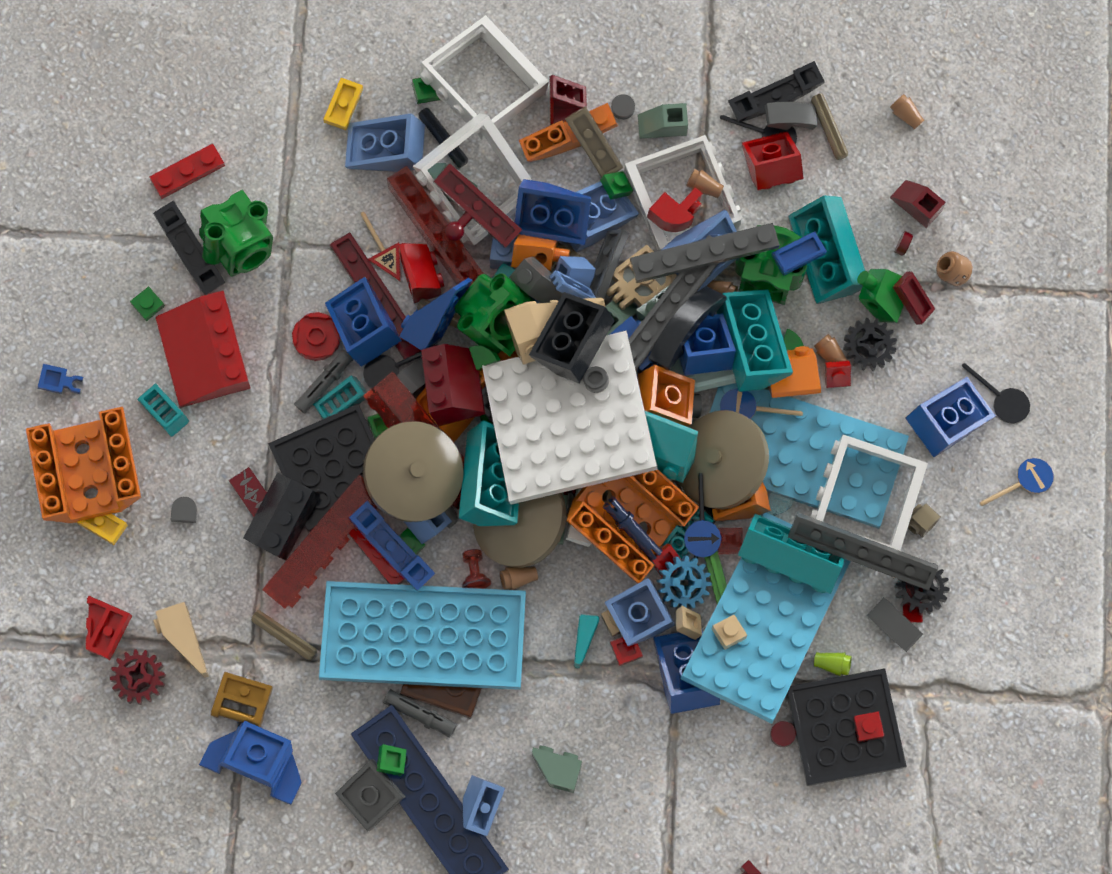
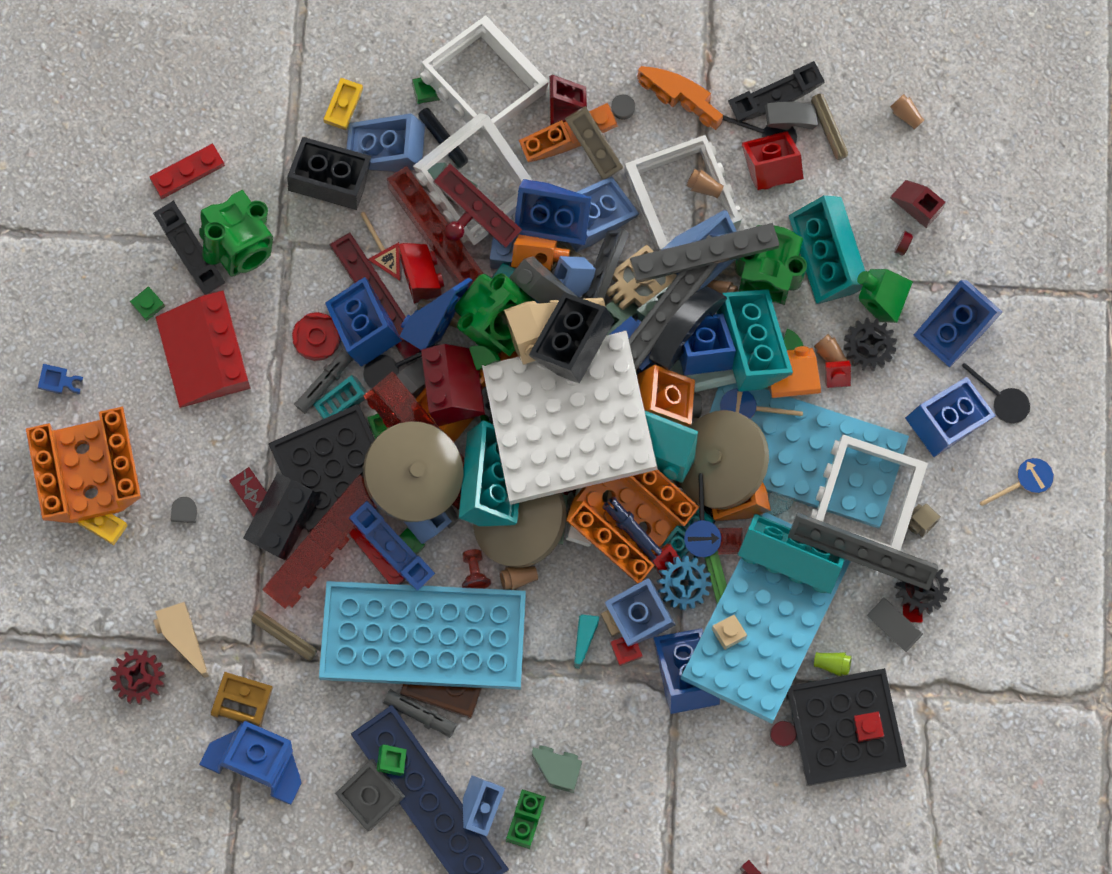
(105, 627): red wing -> none
(174, 420): teal slope -> none
(329, 173): none -> black slope
(525, 819): none -> green slope
(570, 286): medium blue tile -> none
(596, 379): dark grey tile -> none
(616, 185): green plate -> none
(664, 121): sand green slope -> none
(672, 88): none -> orange slope
(674, 216): red brick -> none
(688, 622): tan plate -> none
(799, 253): blue tile -> none
(914, 298): dark red tile -> none
(954, 268): medium nougat head -> none
(957, 322): none -> blue slope

